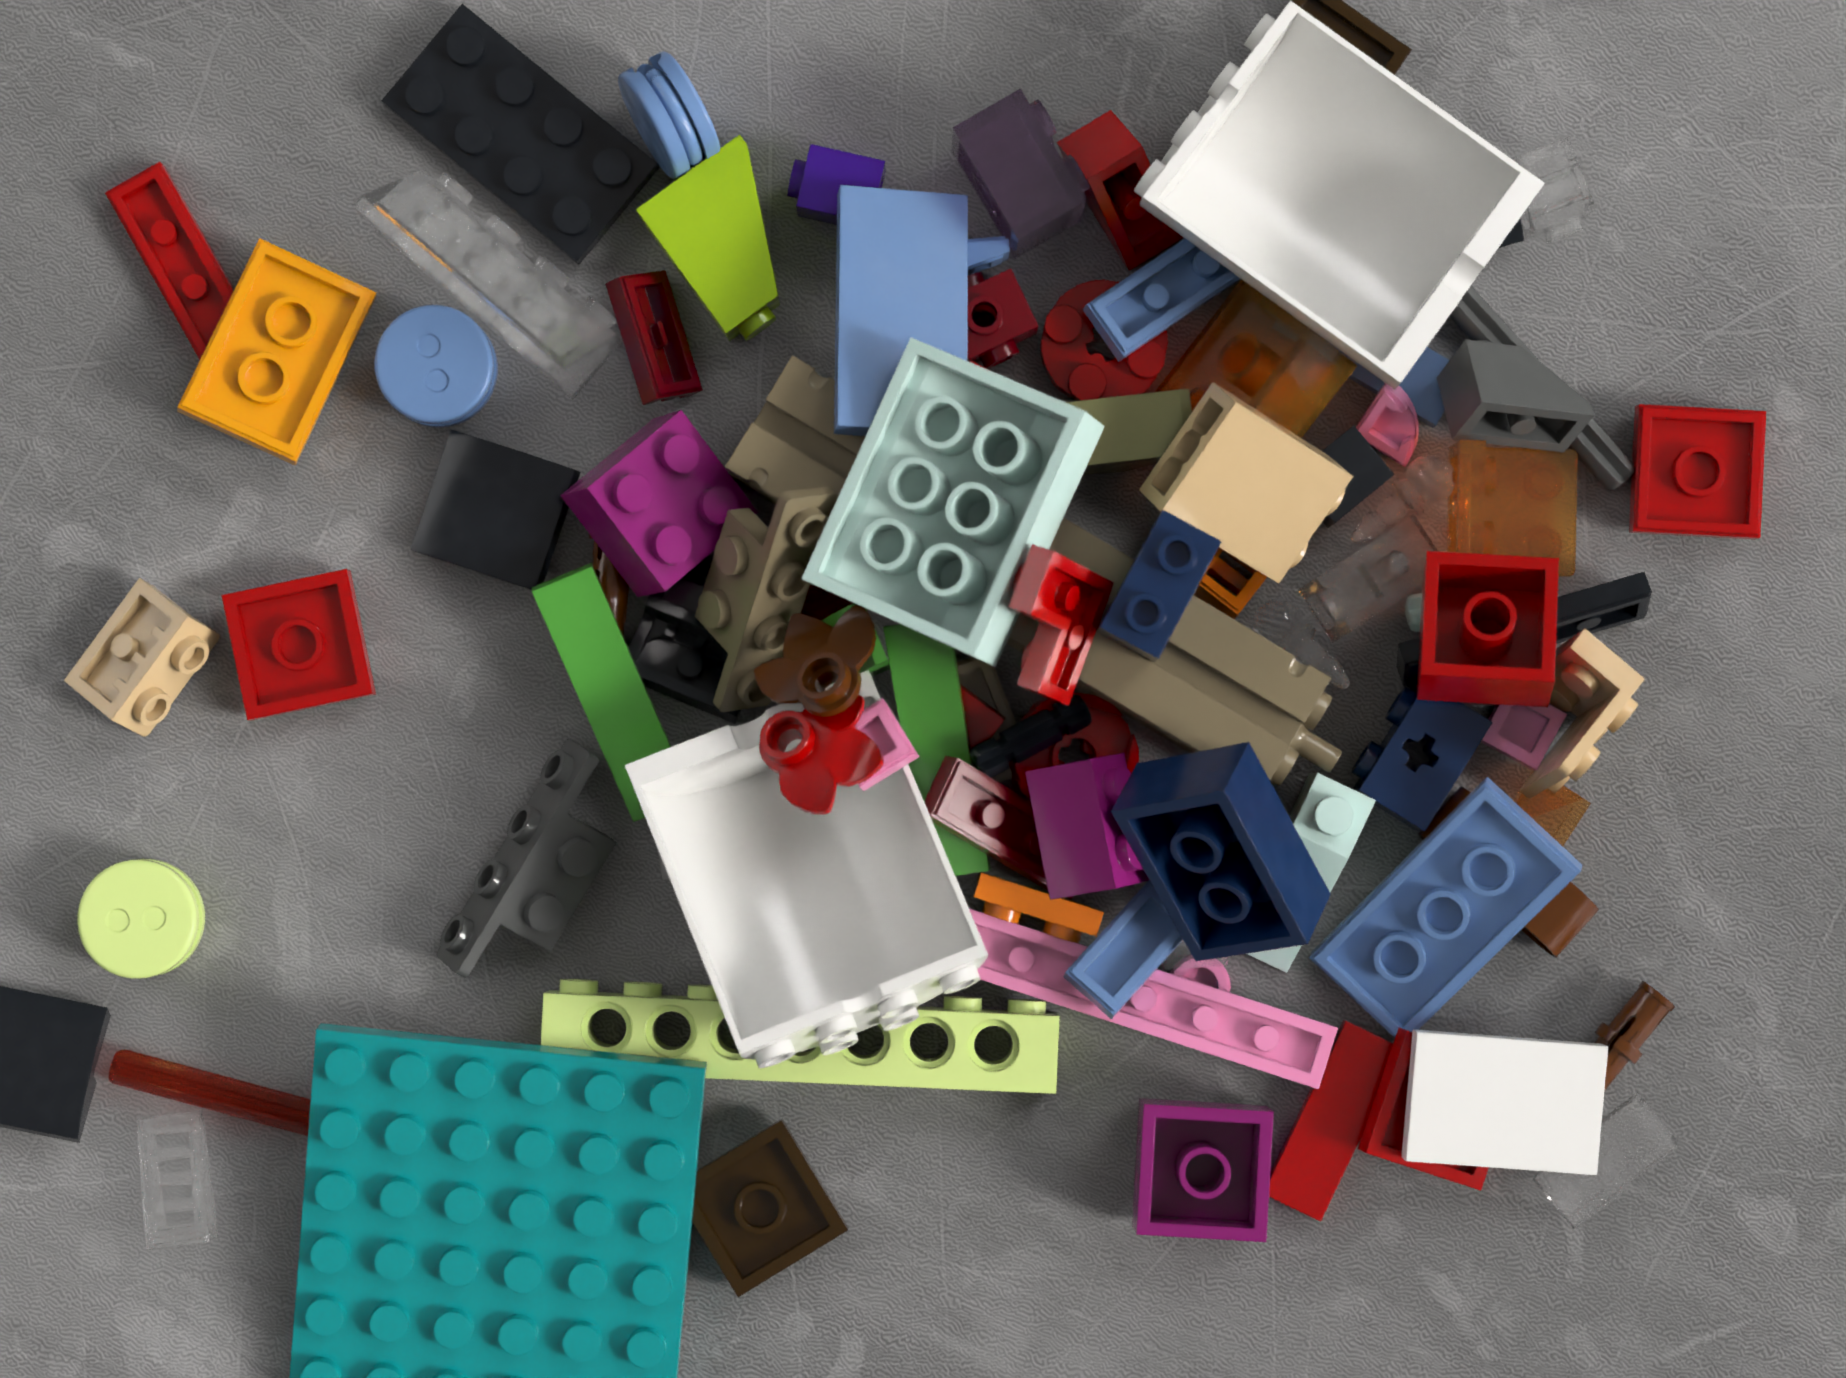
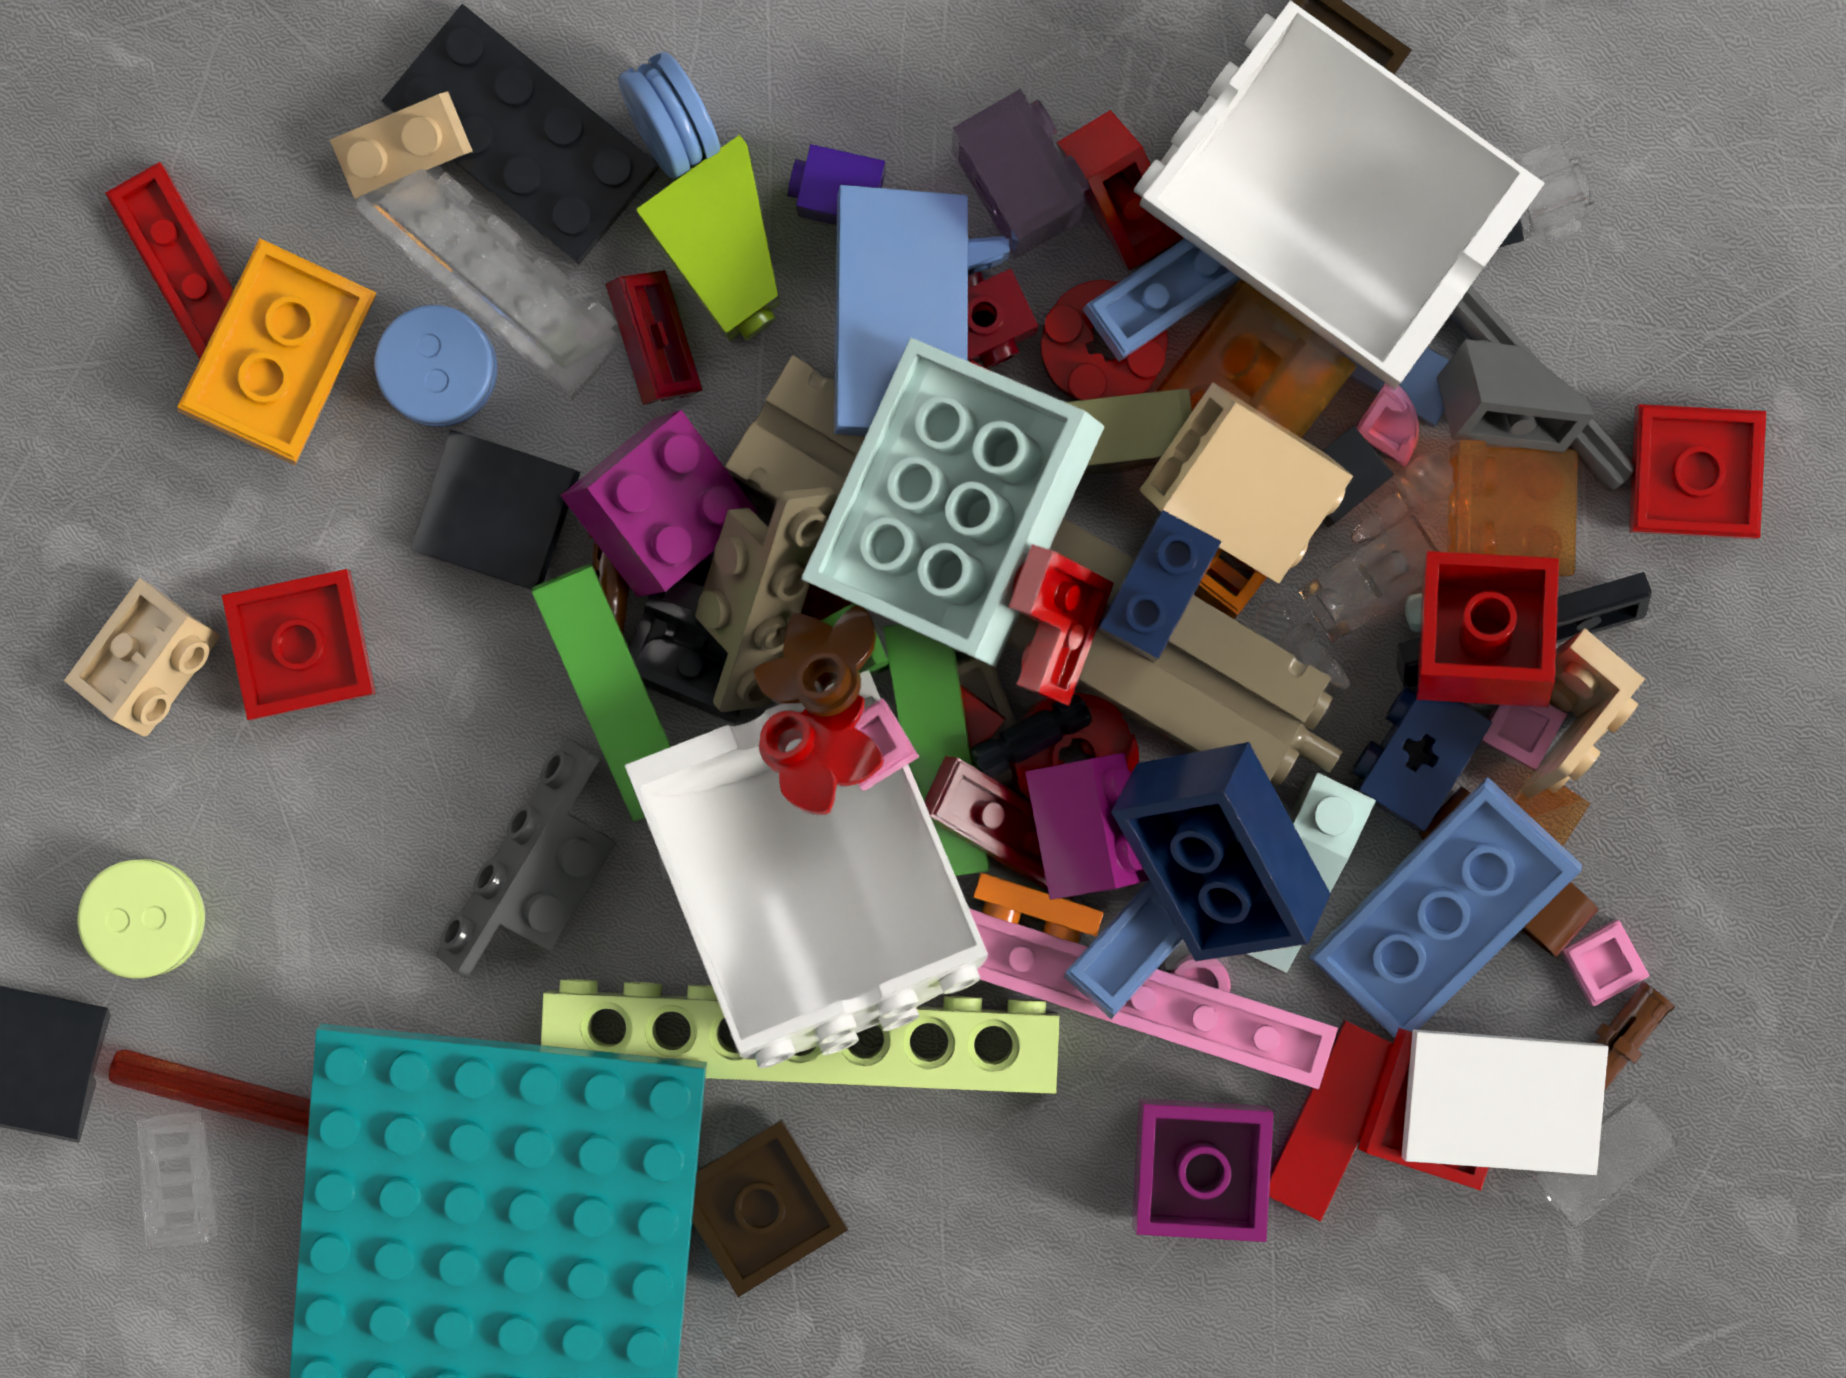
(401, 144): none -> tan plate
(1604, 962): none -> bright pink tile

